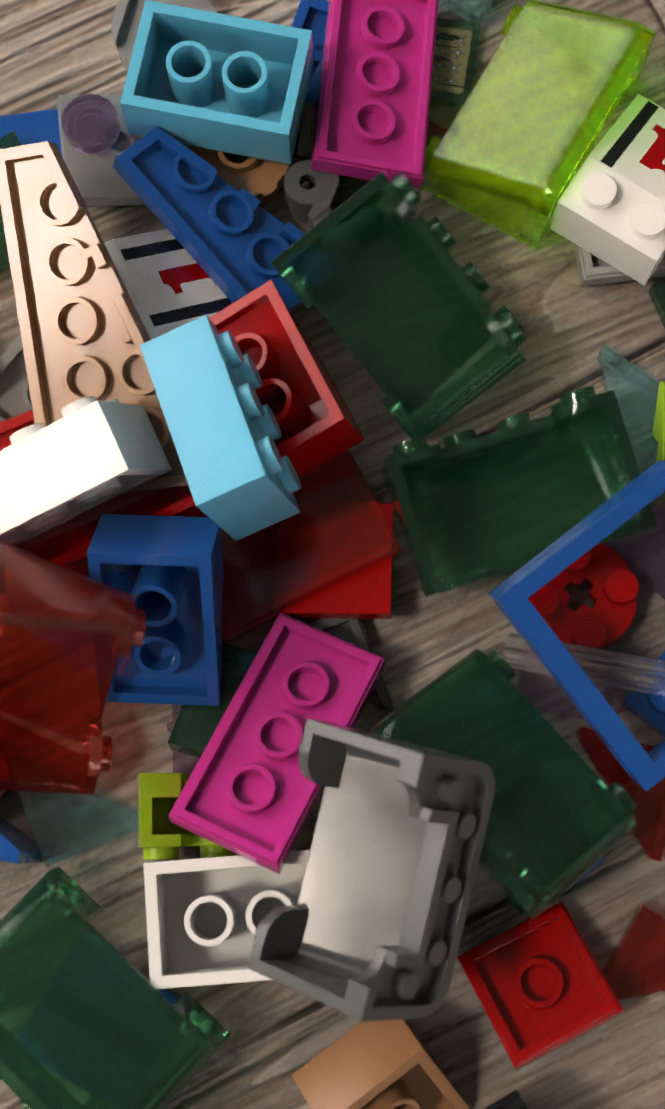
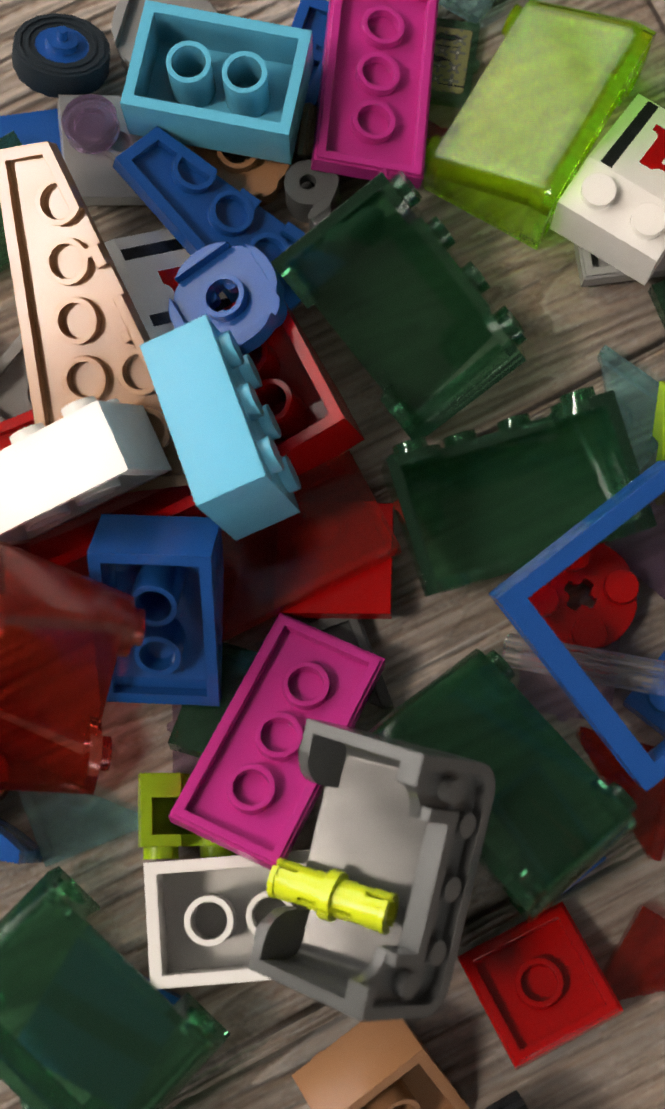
(60, 55): none -> black wheel
(238, 269): none -> plate
(333, 895): none -> neon yellow pin

